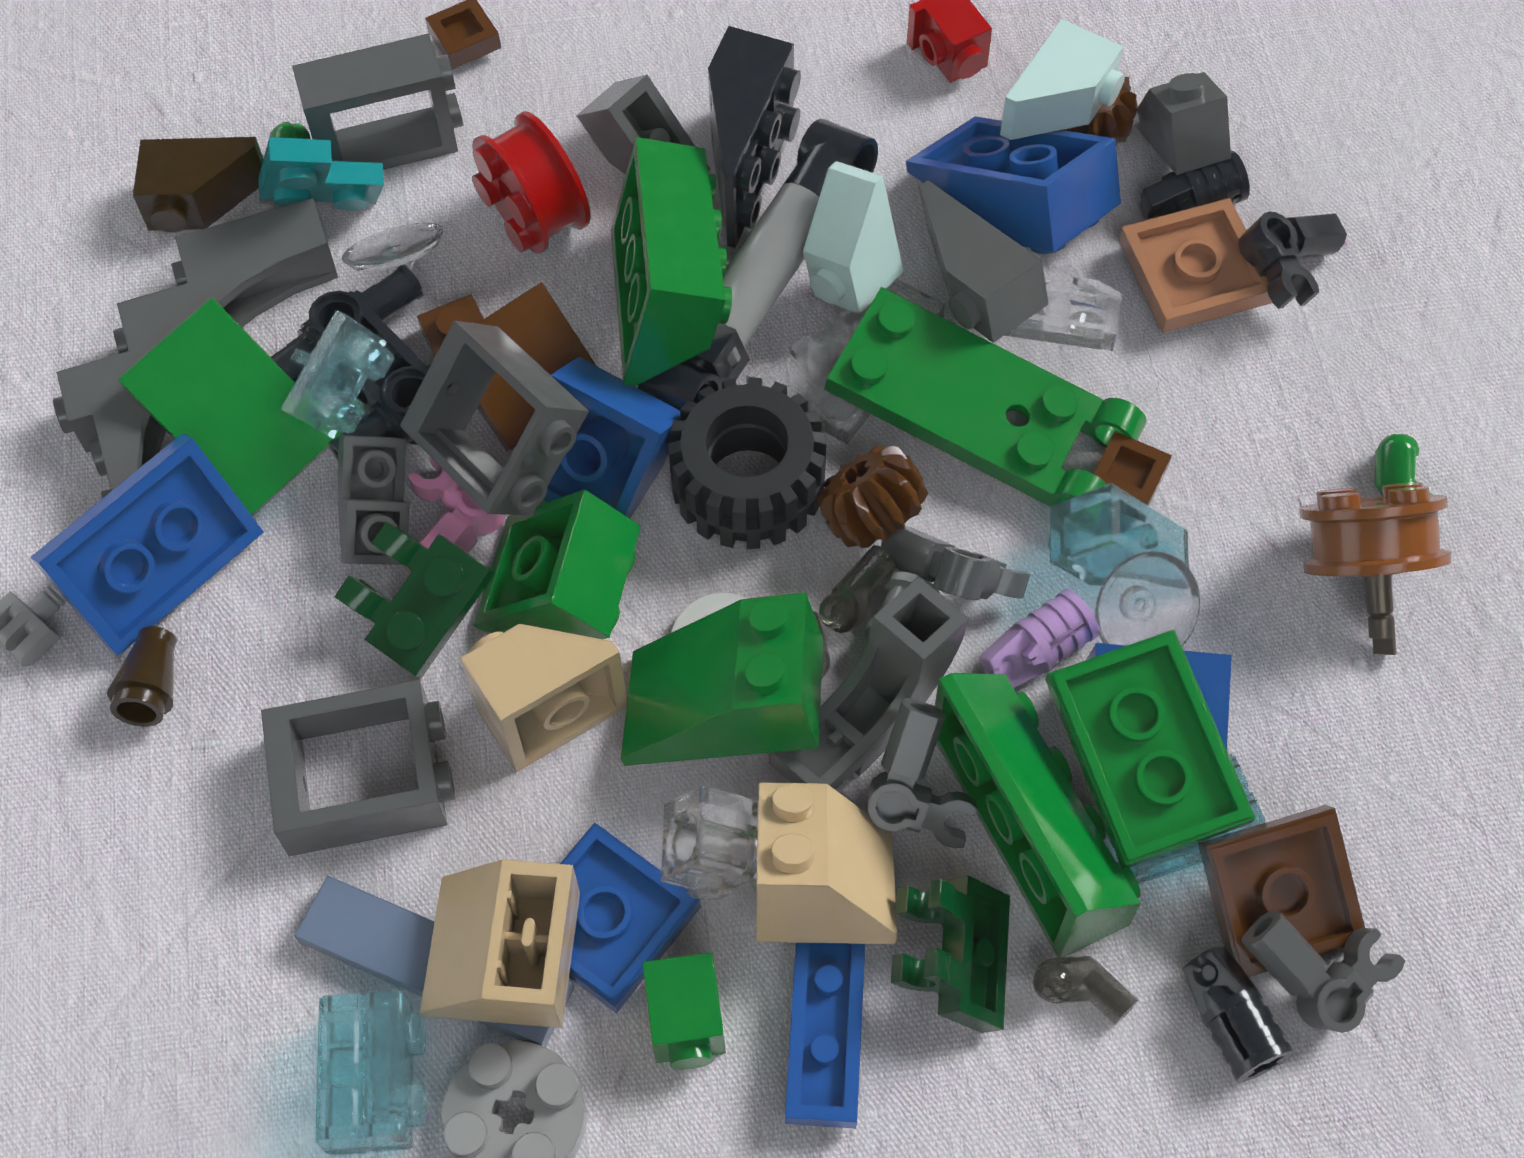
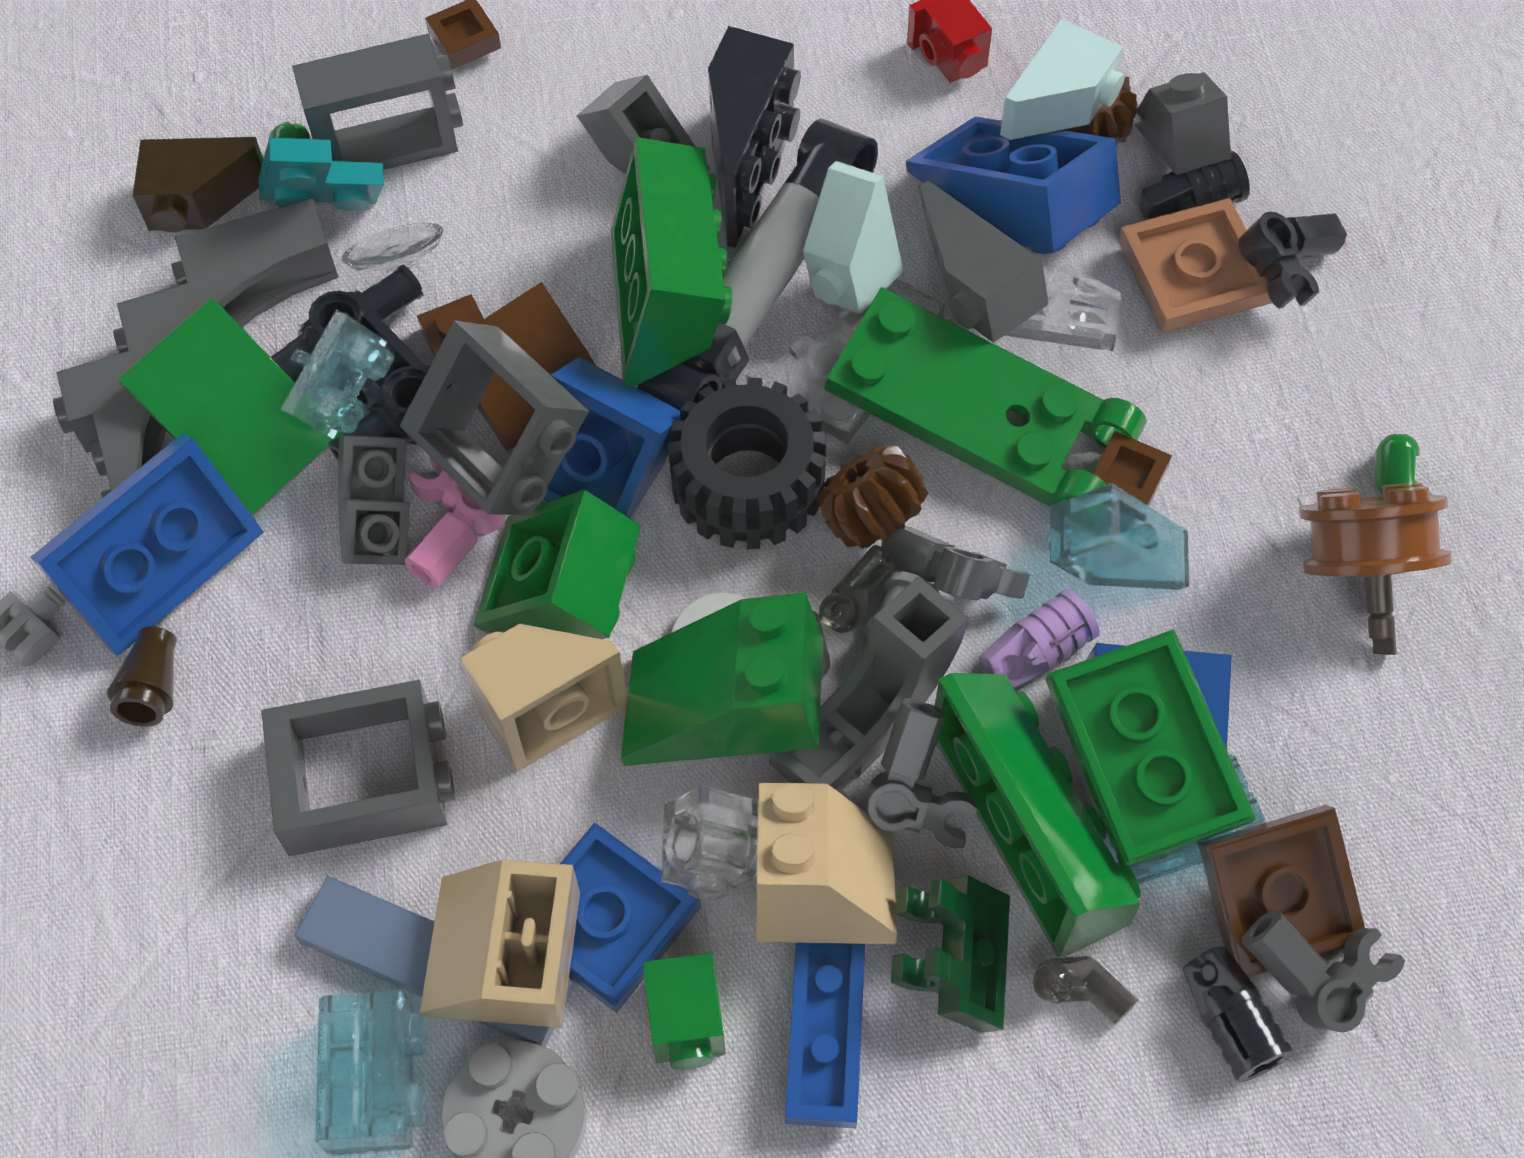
(428, 604): dark green plate -> none
(530, 183): red wheel -> none
(1147, 598): clear piece -> none

